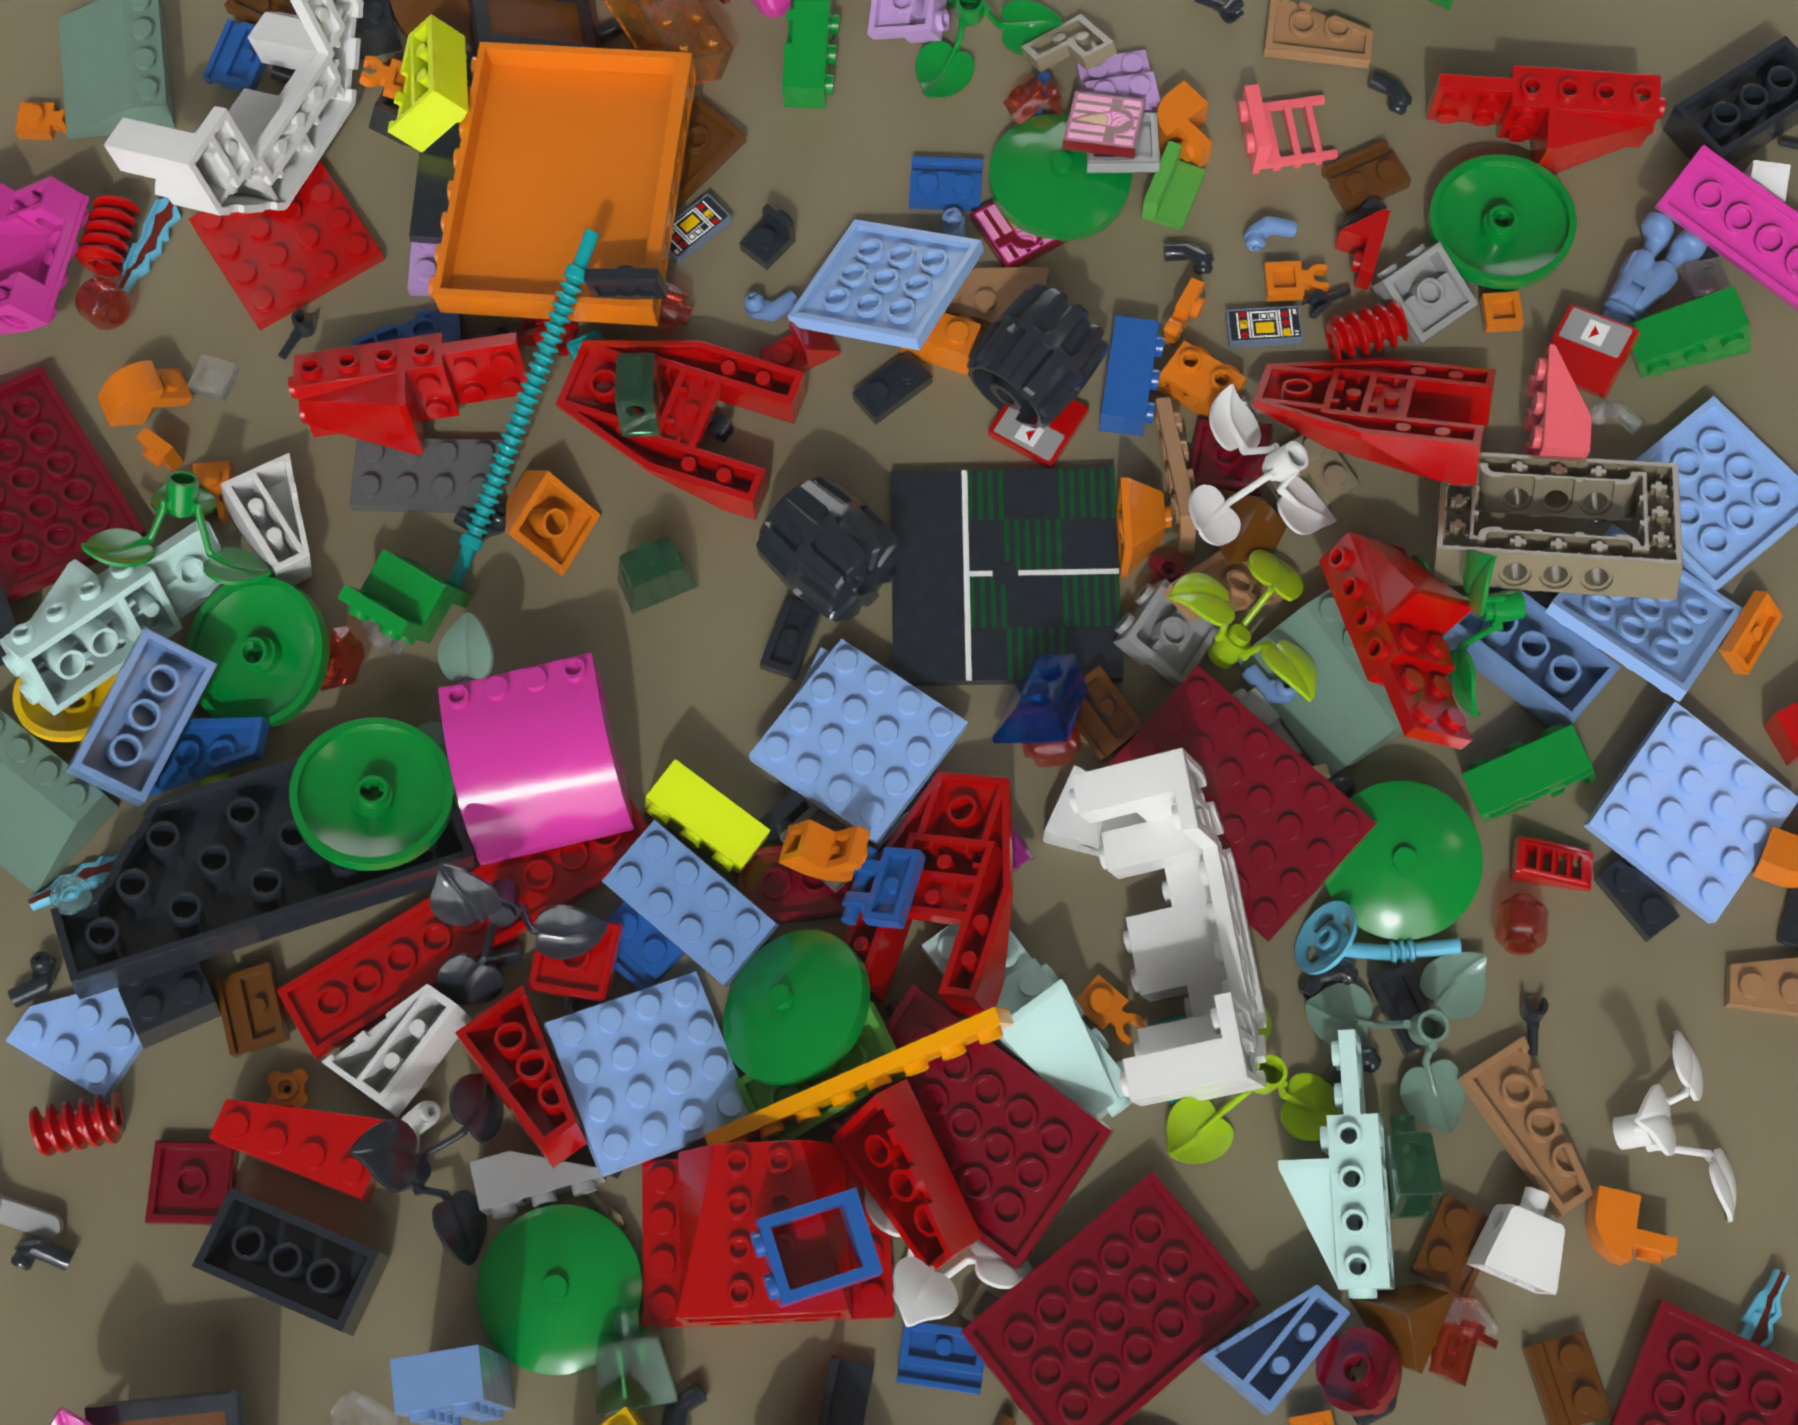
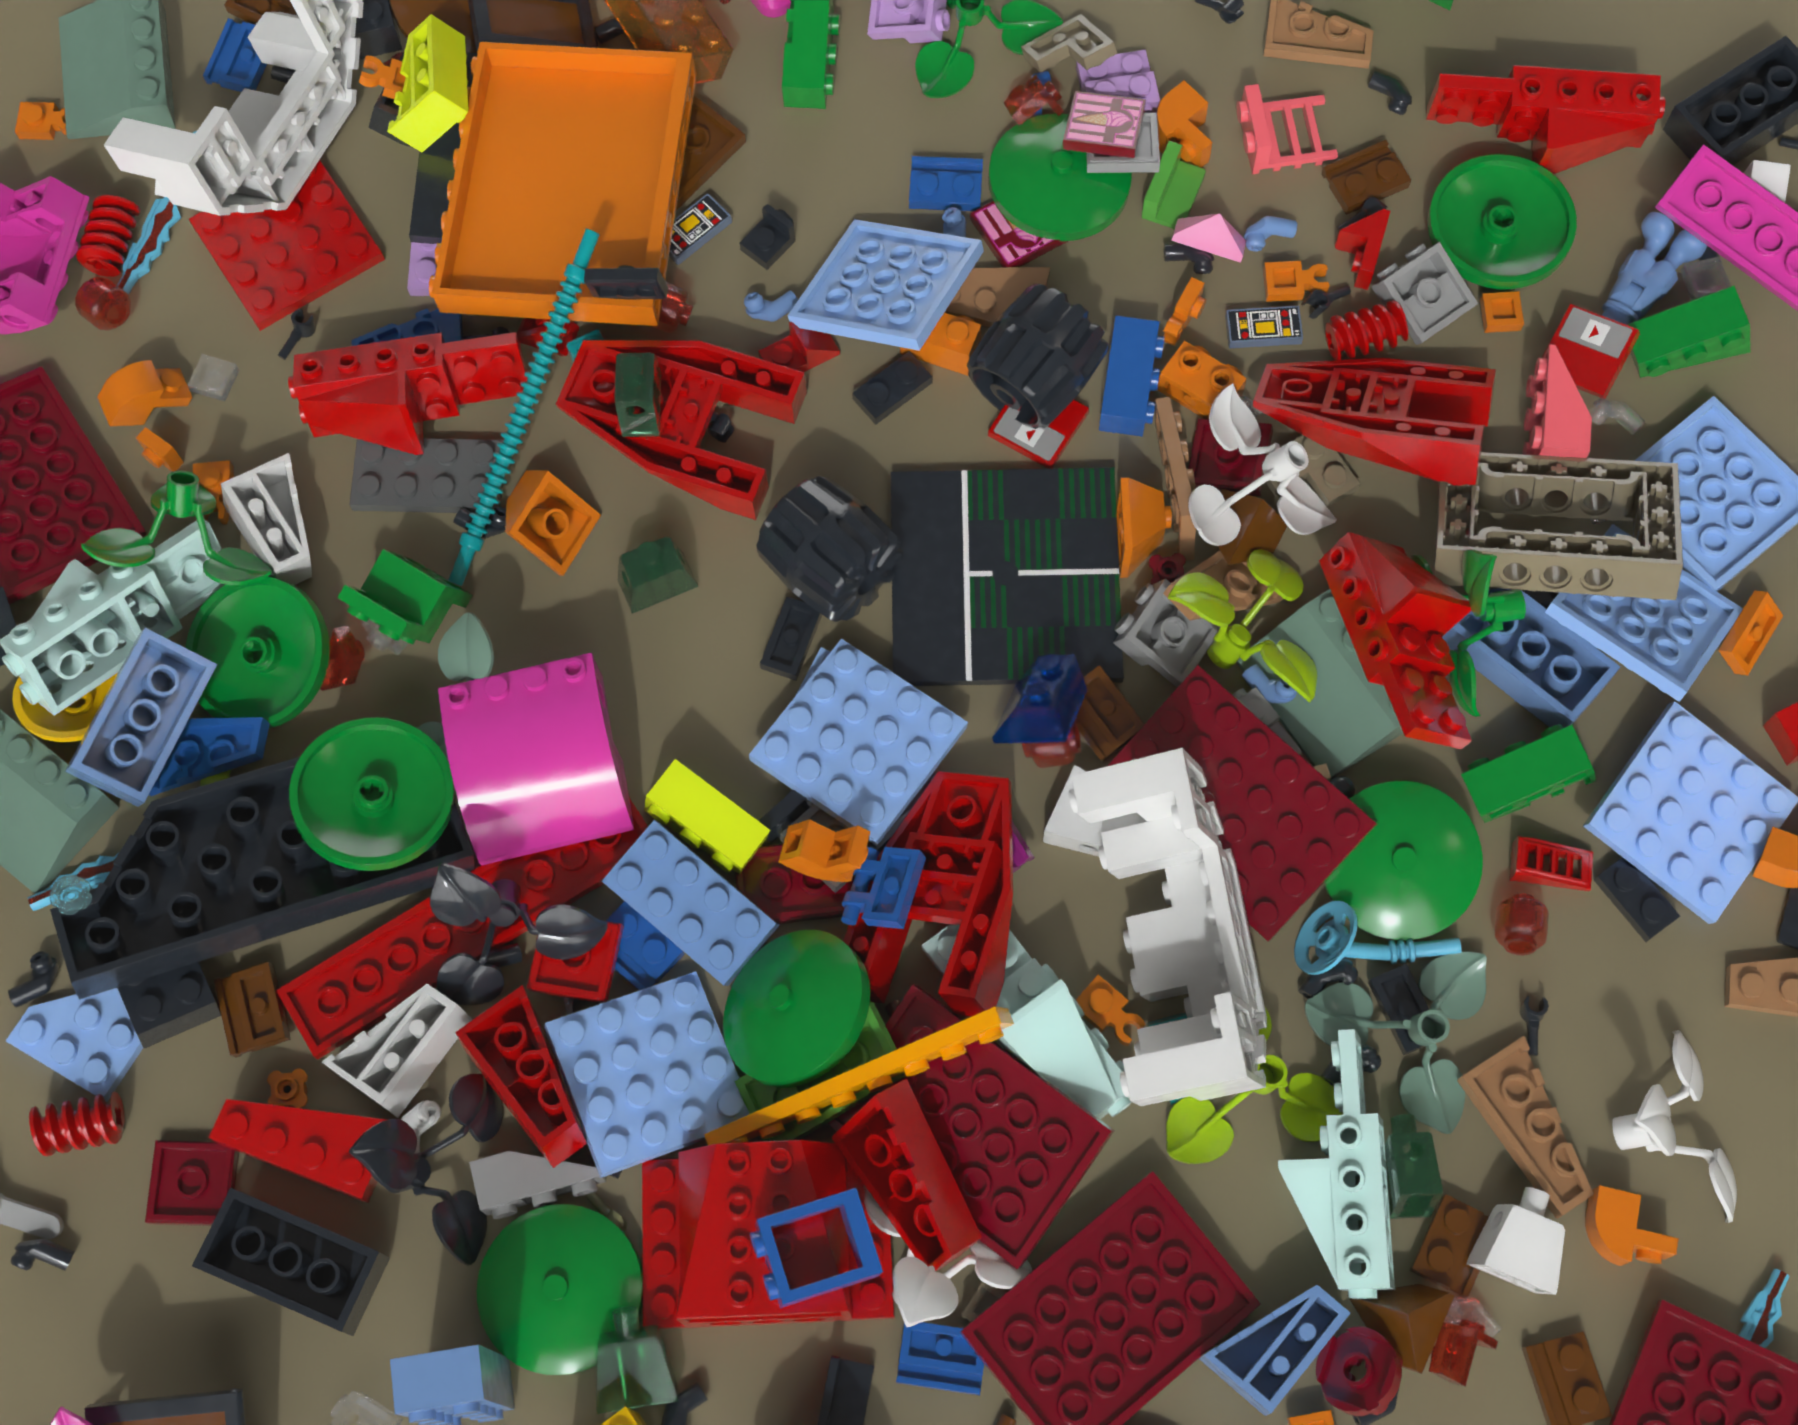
(1210, 234): none -> bright pink slope

